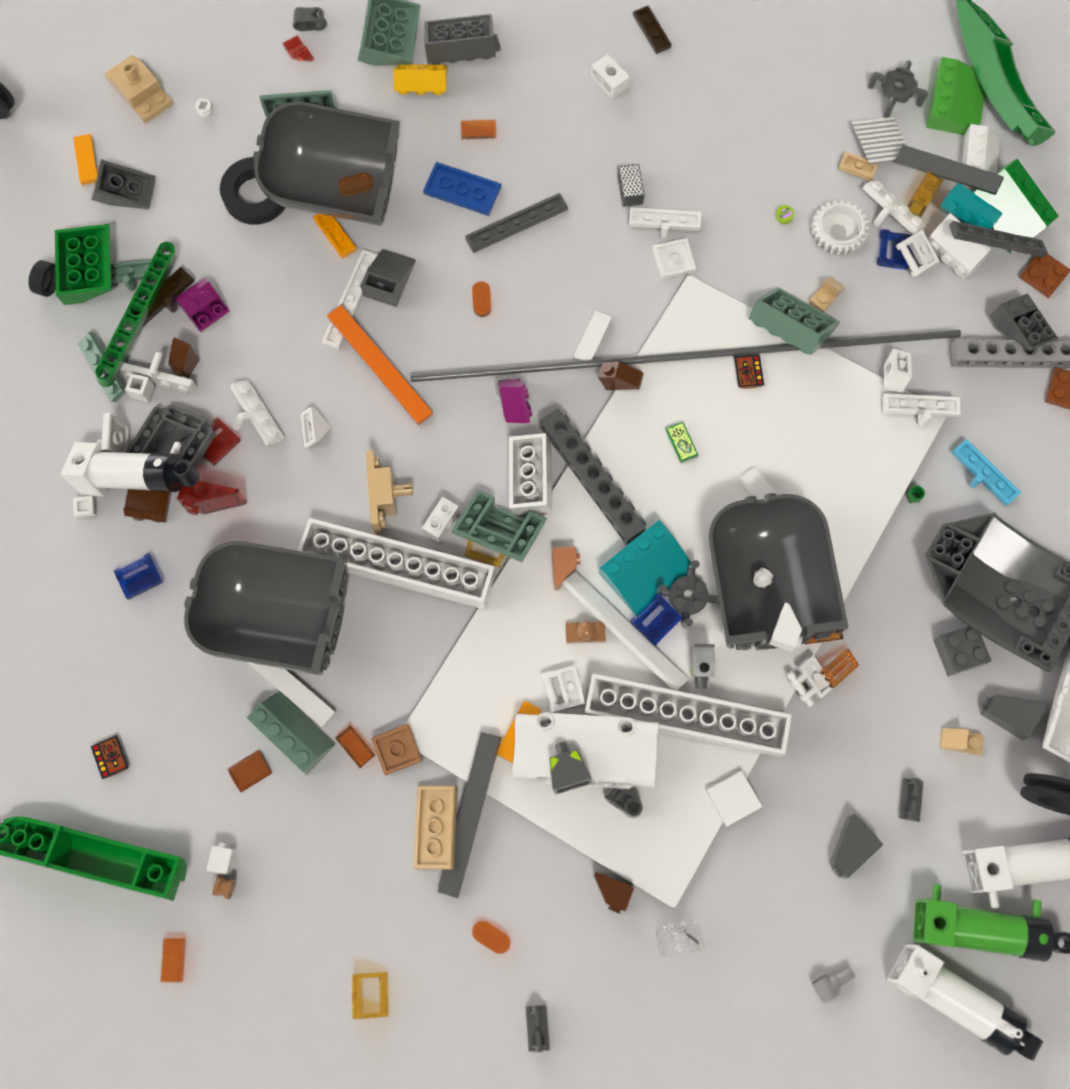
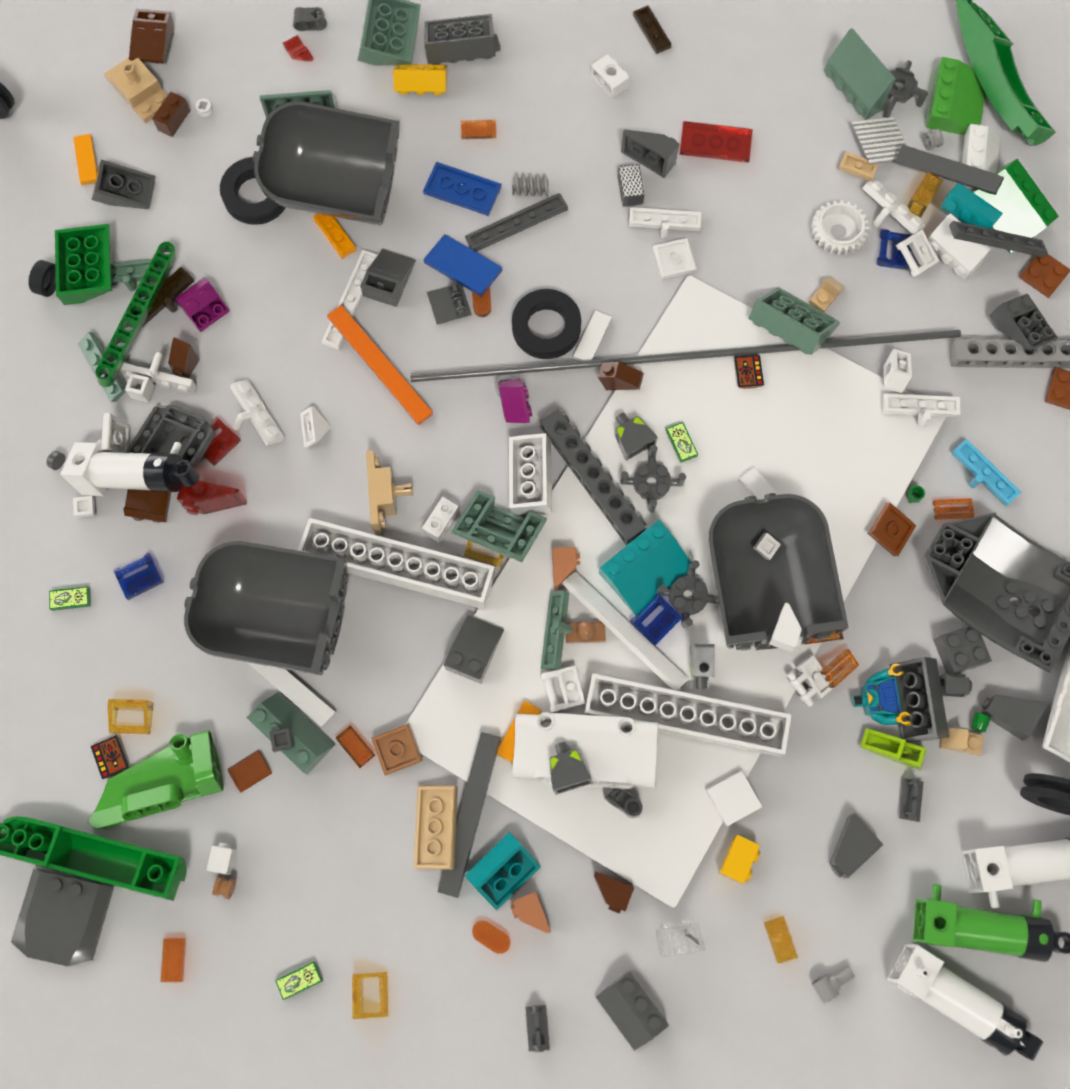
(55, 460): none -> dark grey tile
(61, 918): none -> dark grey wedge
(69, 598): none -> tile
(133, 705): none -> clear yellow tile
(150, 35): none -> reddish brown slope
(161, 781): none -> bright green panel
(171, 114): none -> reddish brown brick
(281, 740): none -> dark grey tile
(298, 980): none -> tile
(355, 184): clear orange tile -> none
(449, 303): none -> dark grey hinge
(463, 265): none -> blue tile
(473, 649): none -> dark grey slope
(502, 871): none -> teal slope
(530, 184): none -> light grey piece
(530, 912): none -> nougat slope
(546, 300): none -> black tyre
(555, 630): none -> sand green plate
(632, 1011): none -> dark grey slope
(633, 436): none -> dark grey torso
(651, 150): none -> dark grey slope
(652, 470): none -> dark grey plate
(716, 141): none -> clear red tile
(740, 859): none -> yellow brick
(762, 578): white plate -> none
(766, 546): none -> white plate
(780, 940): none -> clear yellow tile
(784, 214): lime tile -> none
(859, 75): none -> sand green slope
(881, 698): none -> torso
(891, 529): none -> dark orange plate
(894, 749): none -> lime slope
(921, 698): none -> dark grey slope
(933, 139): none -> light grey wheel
(937, 510): none -> clear orange tile
(955, 685): none -> dark grey window
(980, 722): none -> green hose

